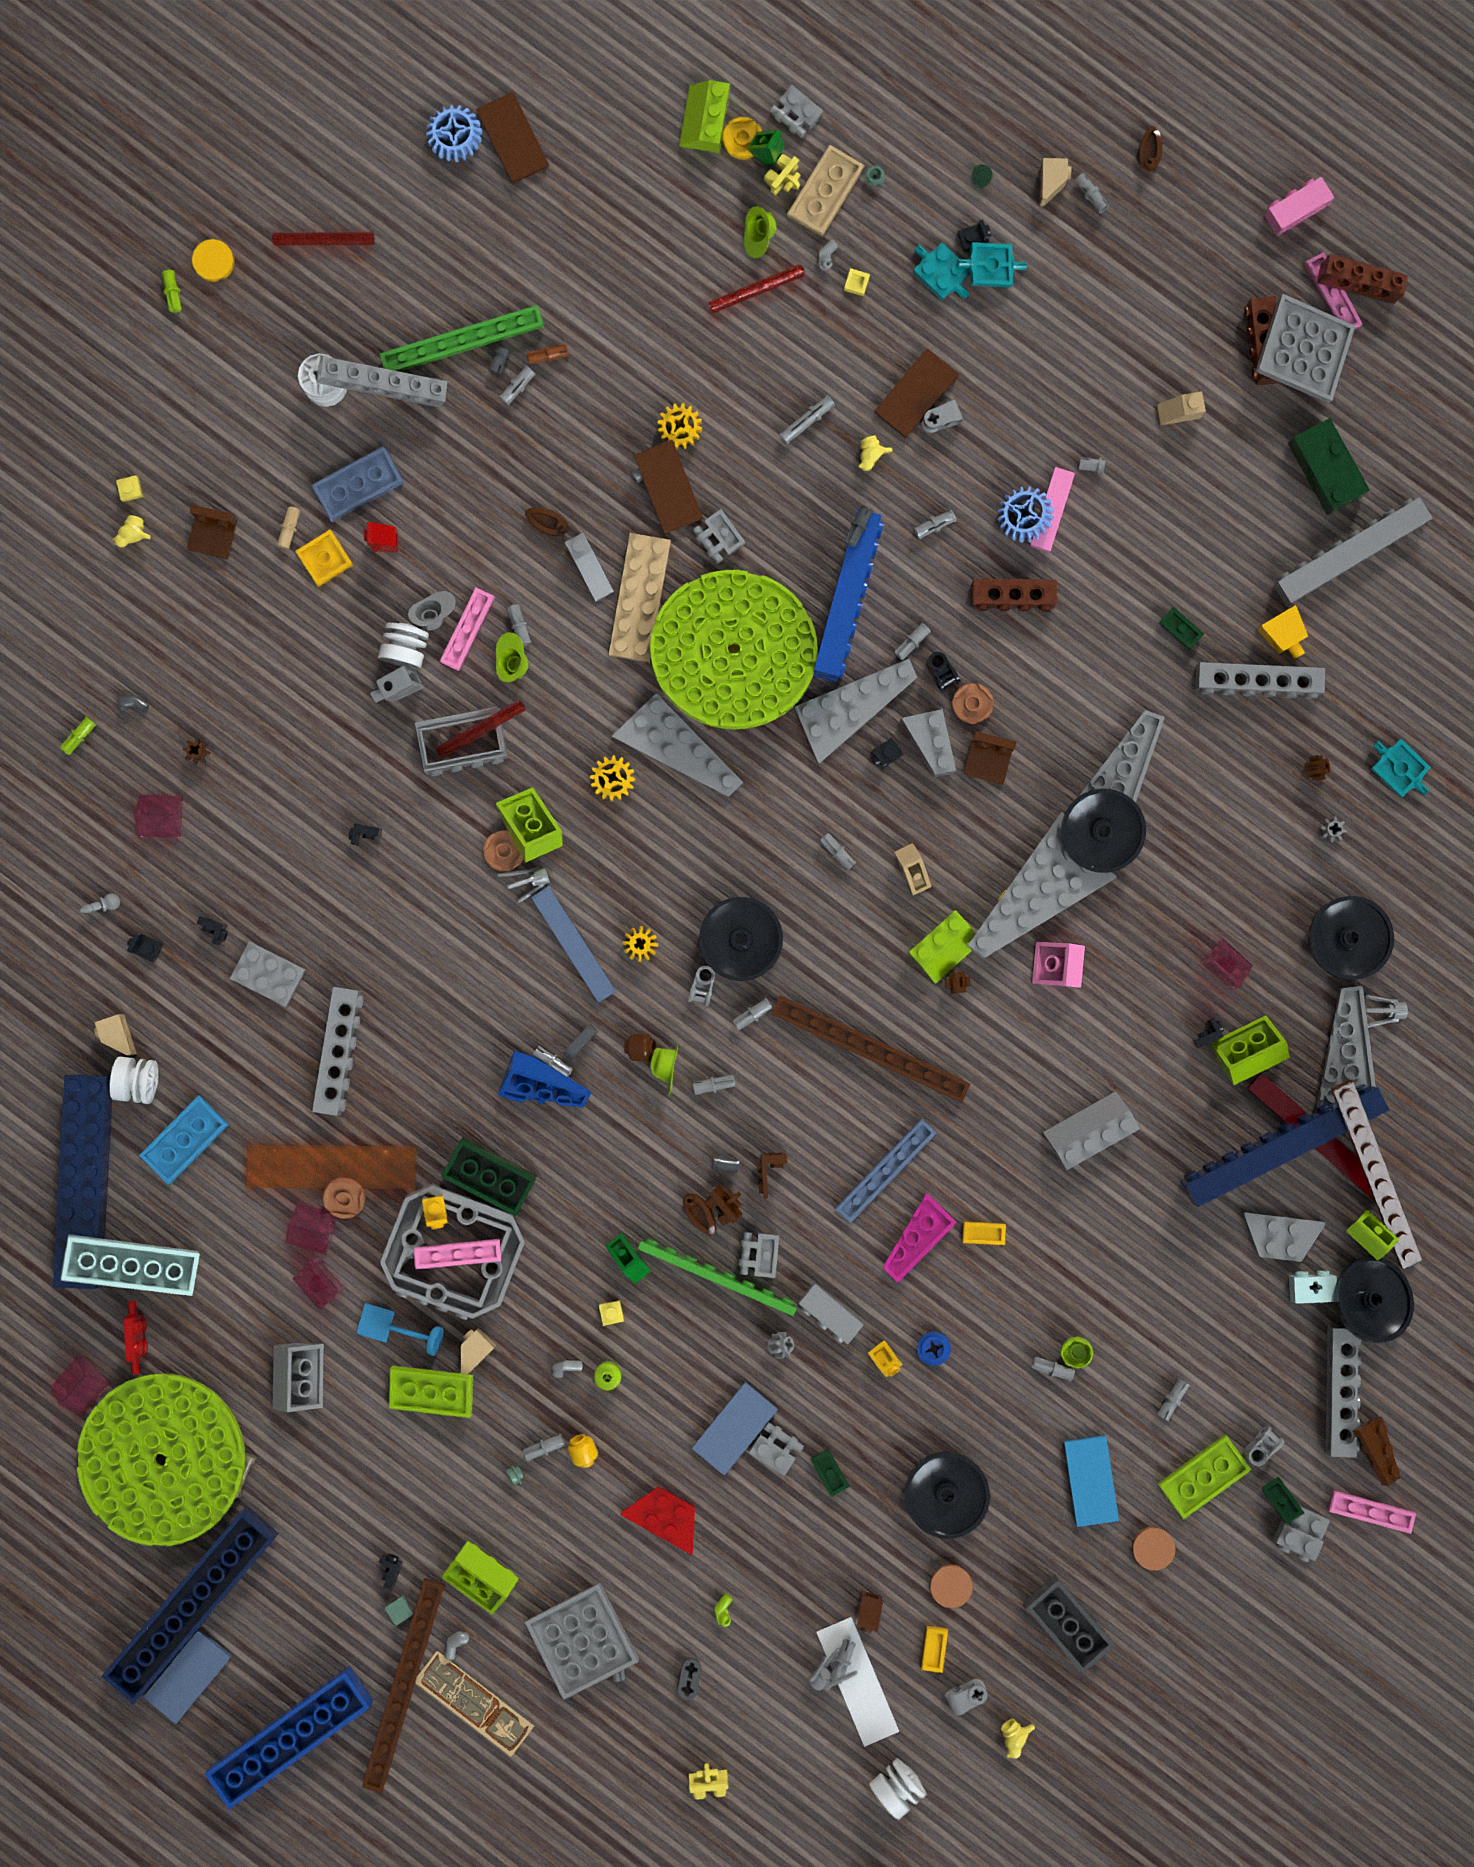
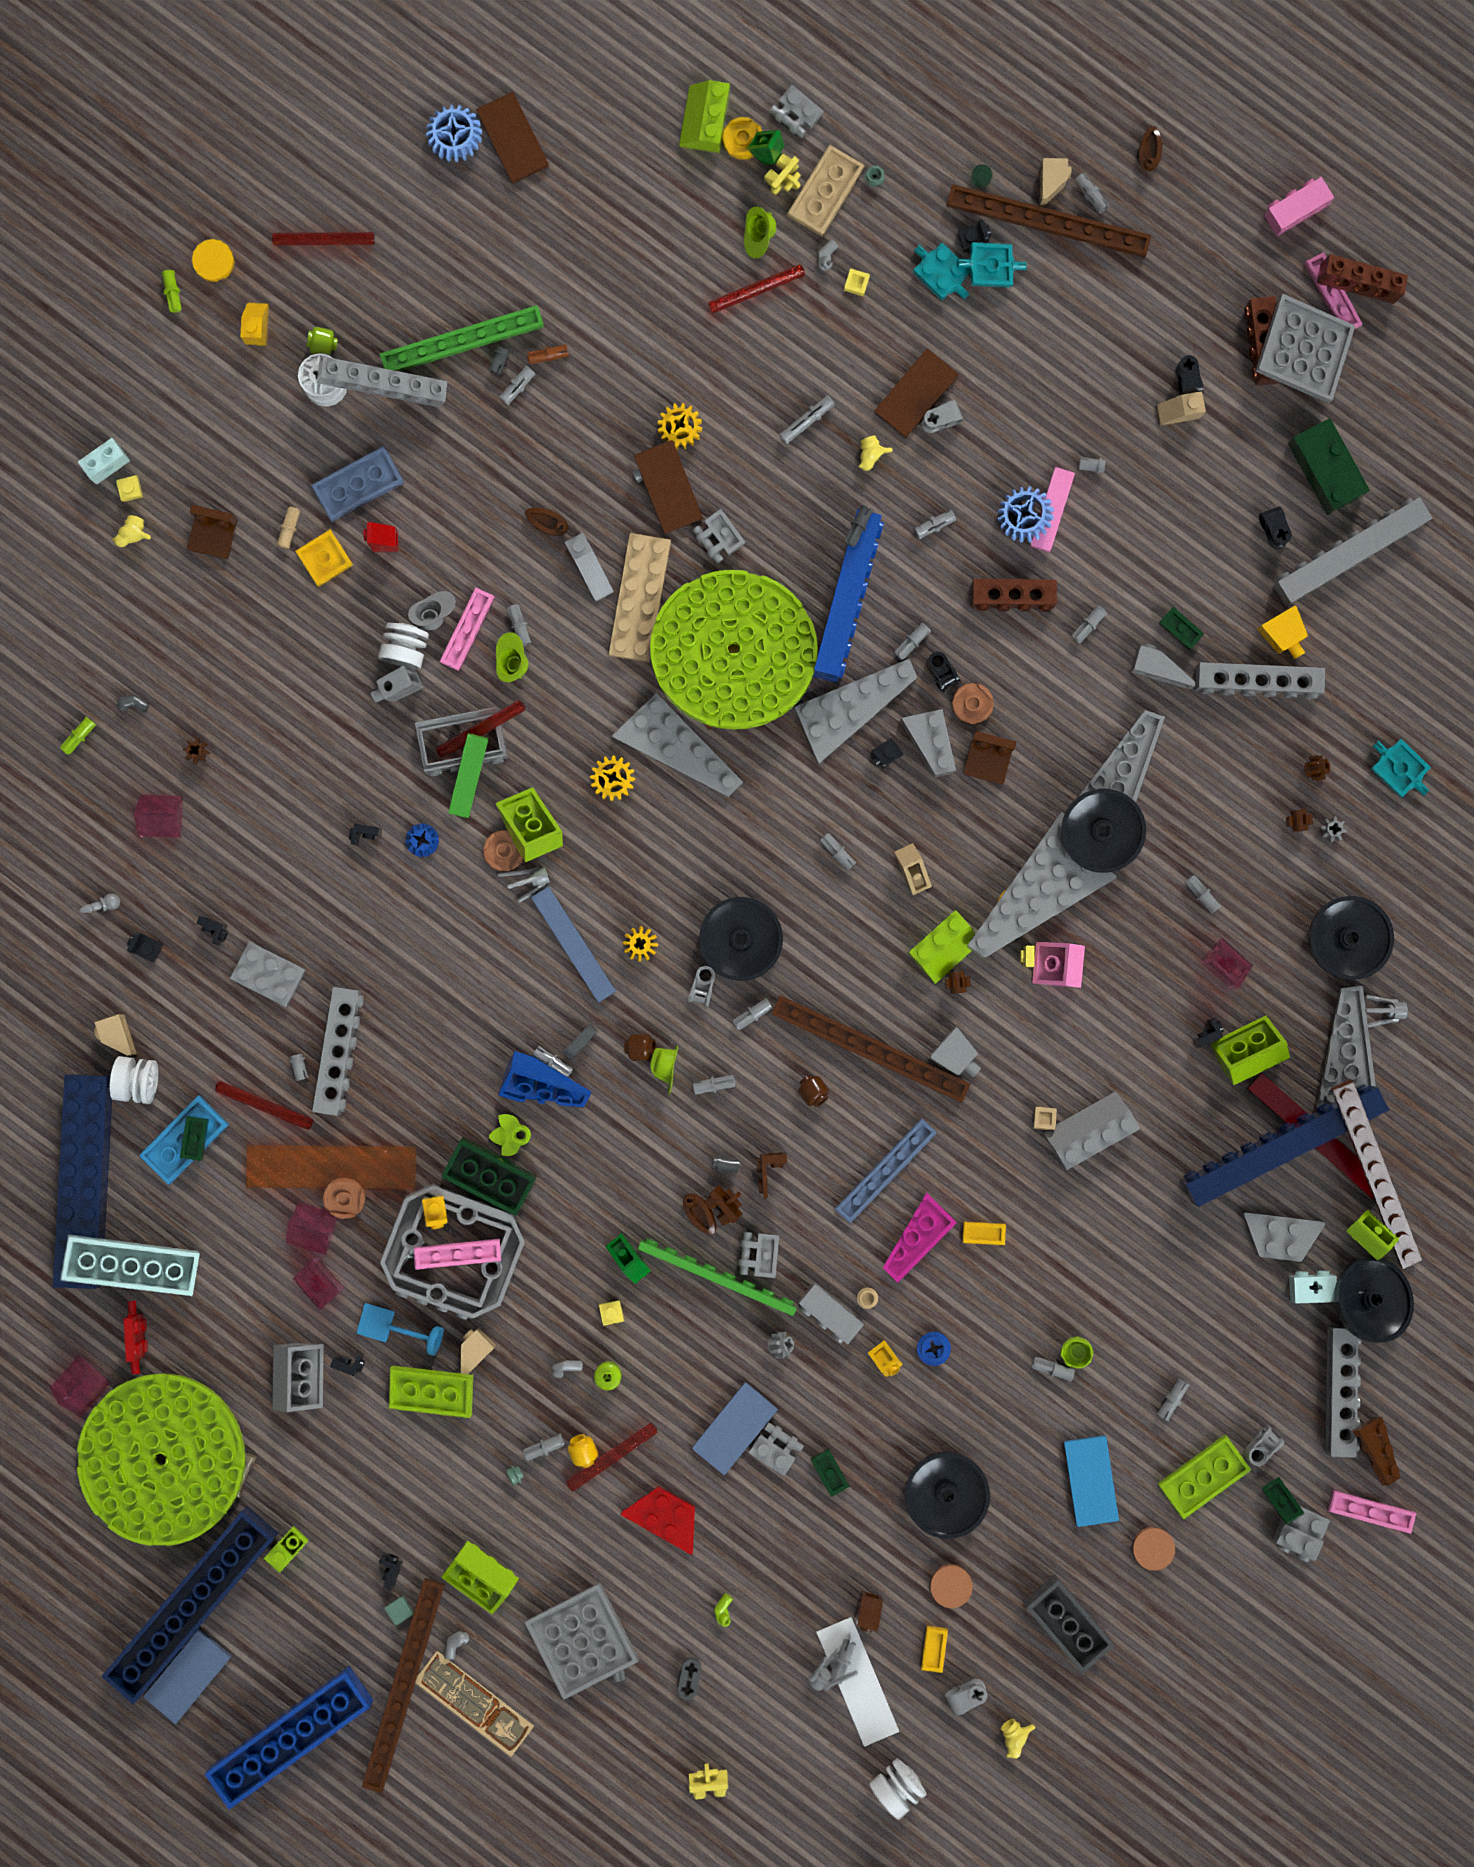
(104, 461): none -> light aqua brick
(194, 1138): none -> dark green plate
(254, 324): none -> yellow slope
(264, 1105): none -> clear red axle
(286, 1549): none -> lime slope
(299, 1067): none -> light grey pin
(321, 341): none -> lime head
(344, 1364): none -> black bracket
(425, 849): none -> blue gear
(468, 775): none -> bright green tile
(507, 1134): none -> lime plate
(612, 1456): none -> clear red axle
(813, 1091): none -> reddish brown head
(867, 1298): none -> tan plate
(956, 1054): none -> light grey torso
(1027, 956): none -> light yellow plate
(1045, 1118): none -> tan plate
(1048, 220): none -> reddish brown plate
(1089, 624): none -> light grey axle
(1157, 666): none -> light grey slope
(1189, 380): none -> black piece
(1202, 894): none -> light grey axle
(1274, 524): none -> black piece
(1299, 820): none -> reddish brown gear

